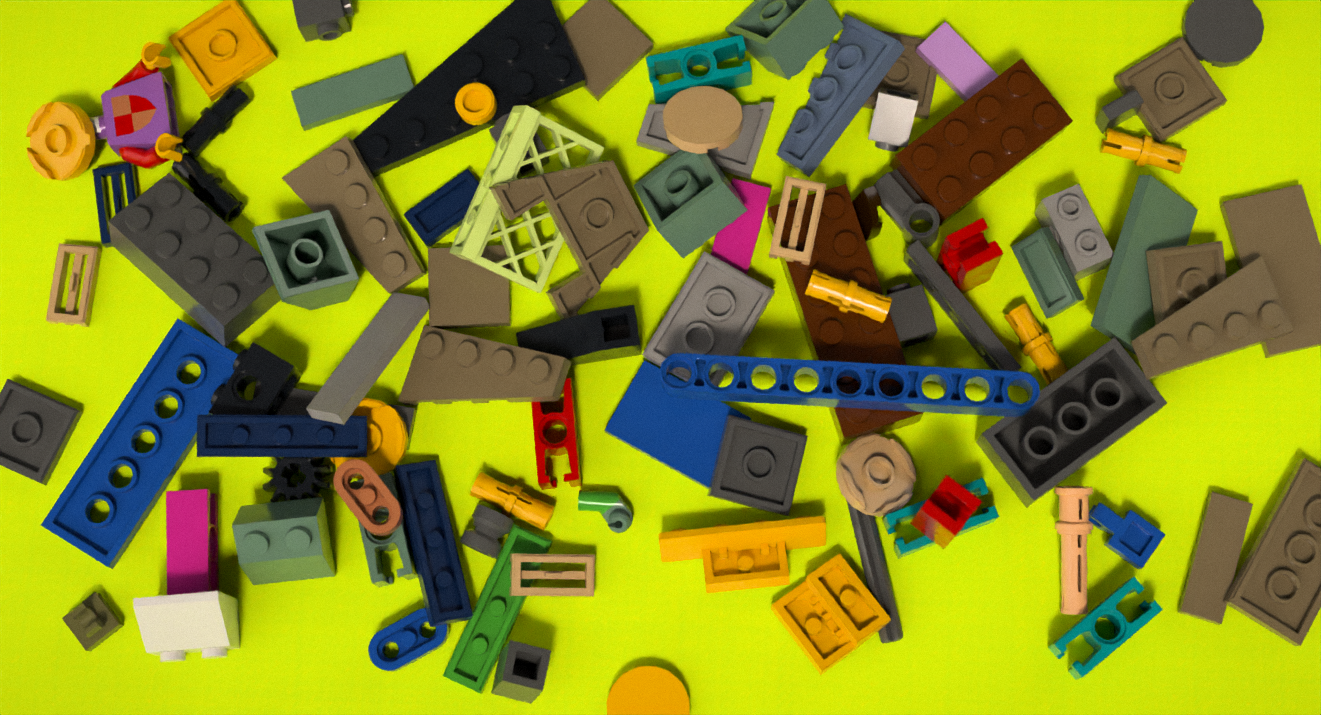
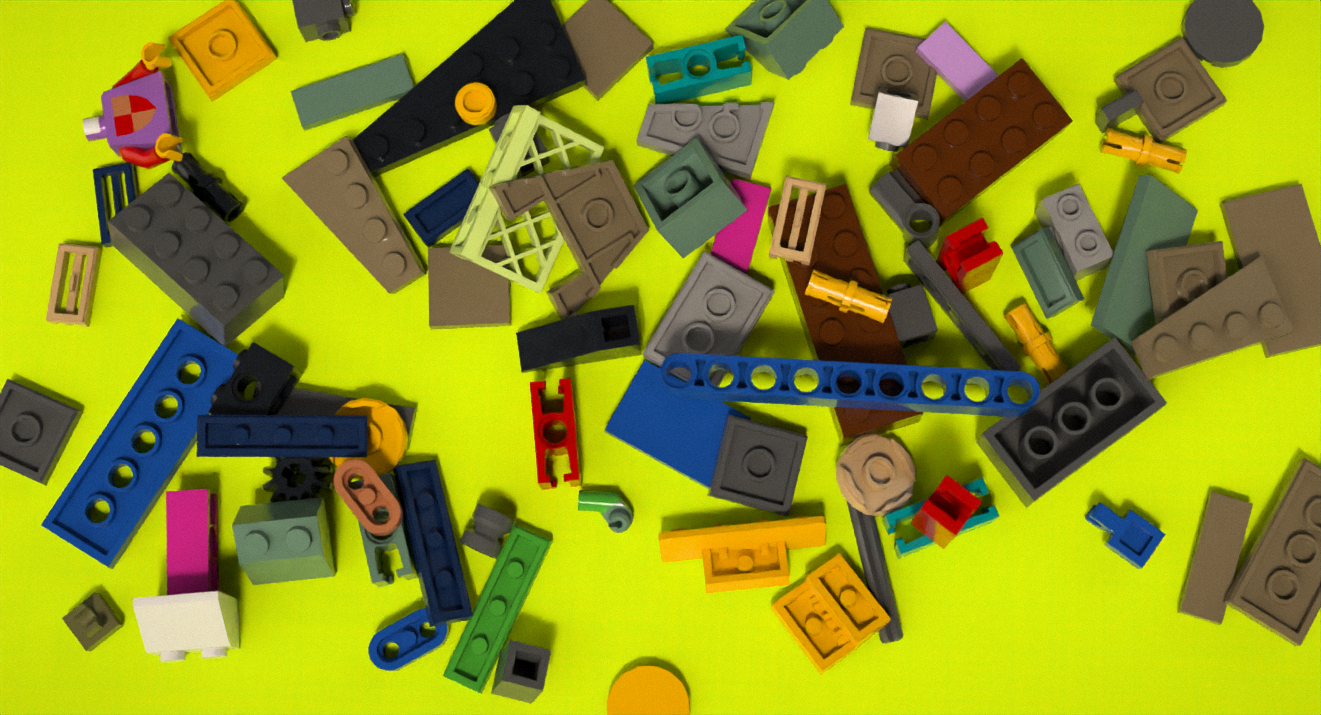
(60, 141): yellow tile -> none
(214, 120): black pin -> none
(307, 260): sand green slope -> none
(368, 358): light grey tile -> none
(479, 370): dark tan wing -> none
(512, 501): yellow pin -> none
(517, 574): tan tile -> none
(702, 119): tan tile -> none
(849, 78): sand blue wing -> none
(867, 213): dark brown tile -> none
(1074, 527): light nougat pin -> none
(1122, 629): teal piece -> none

